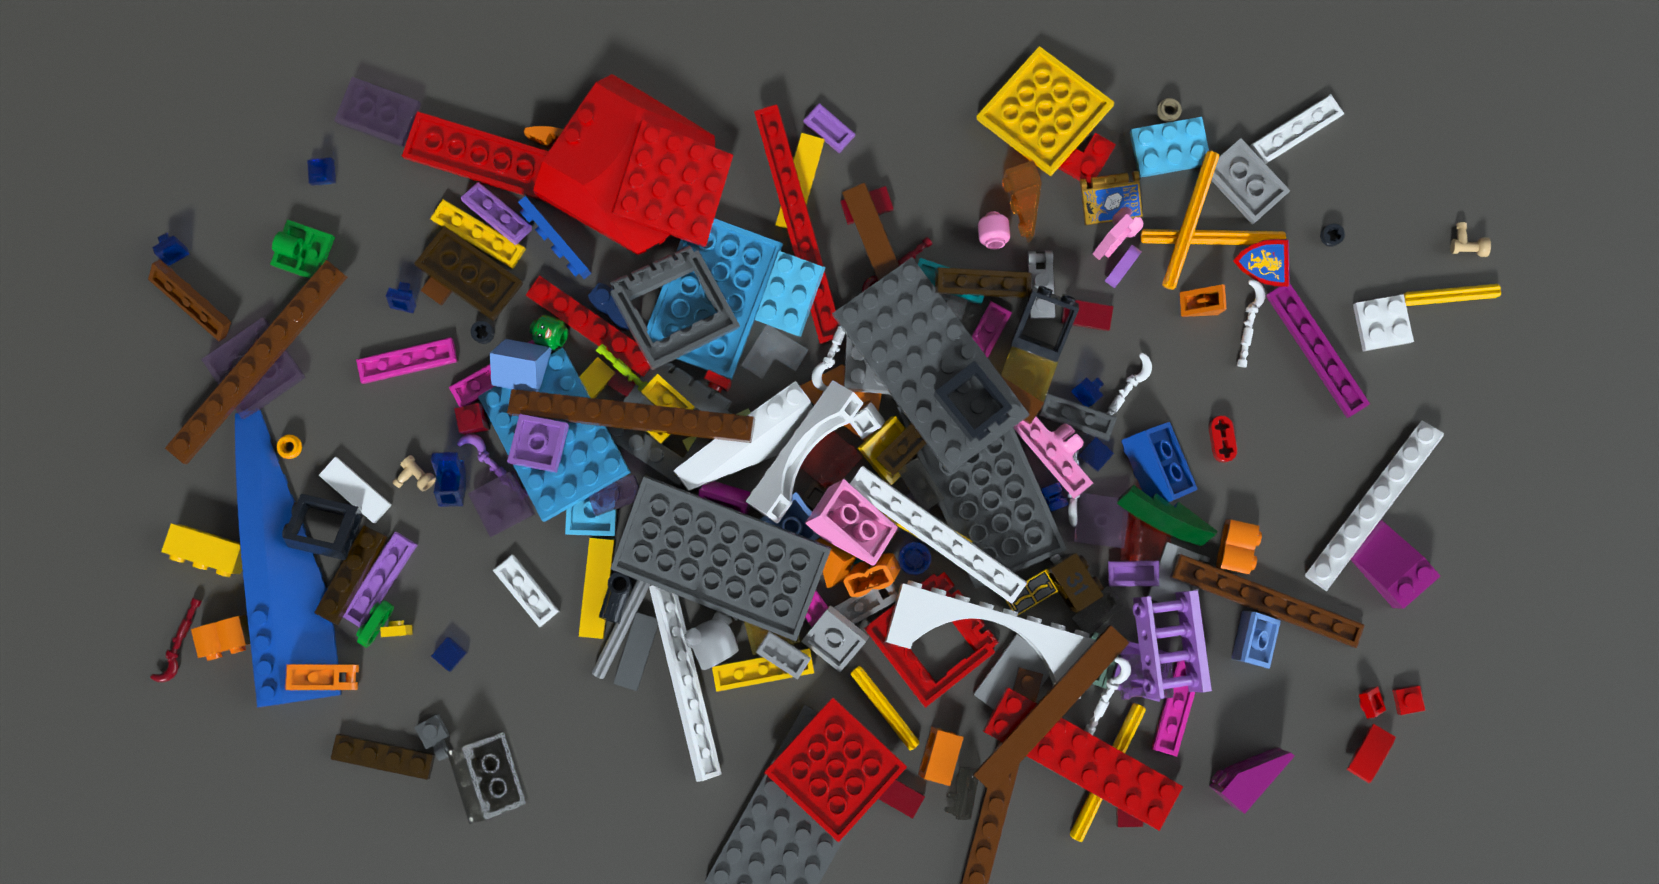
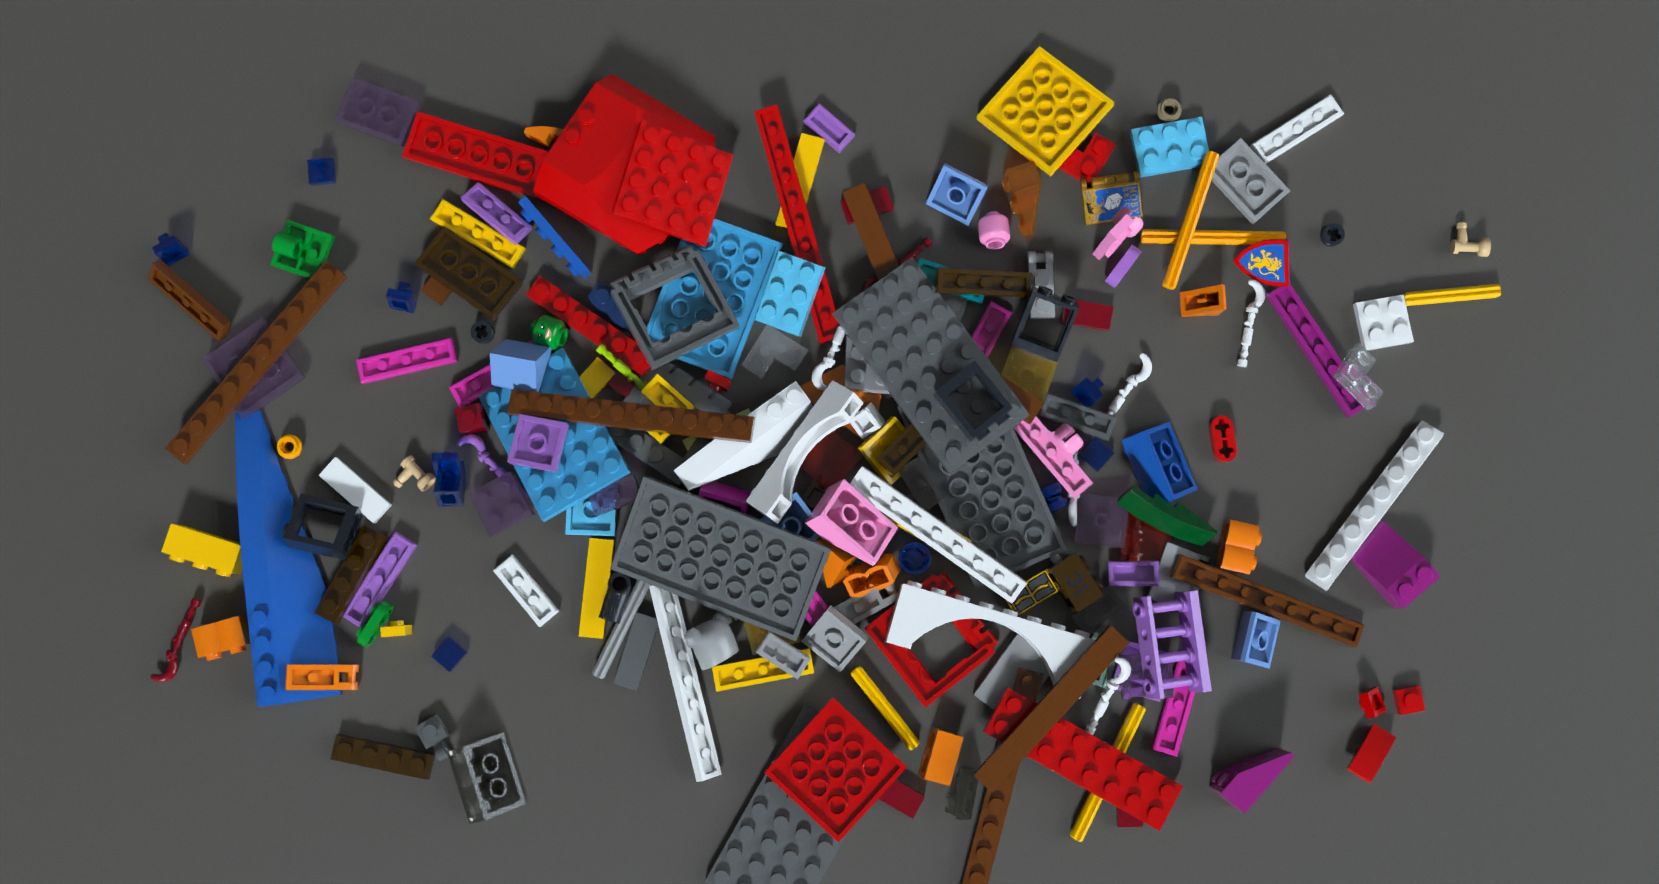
(957, 194): none -> medium blue slope
(1354, 378): none -> clear plate

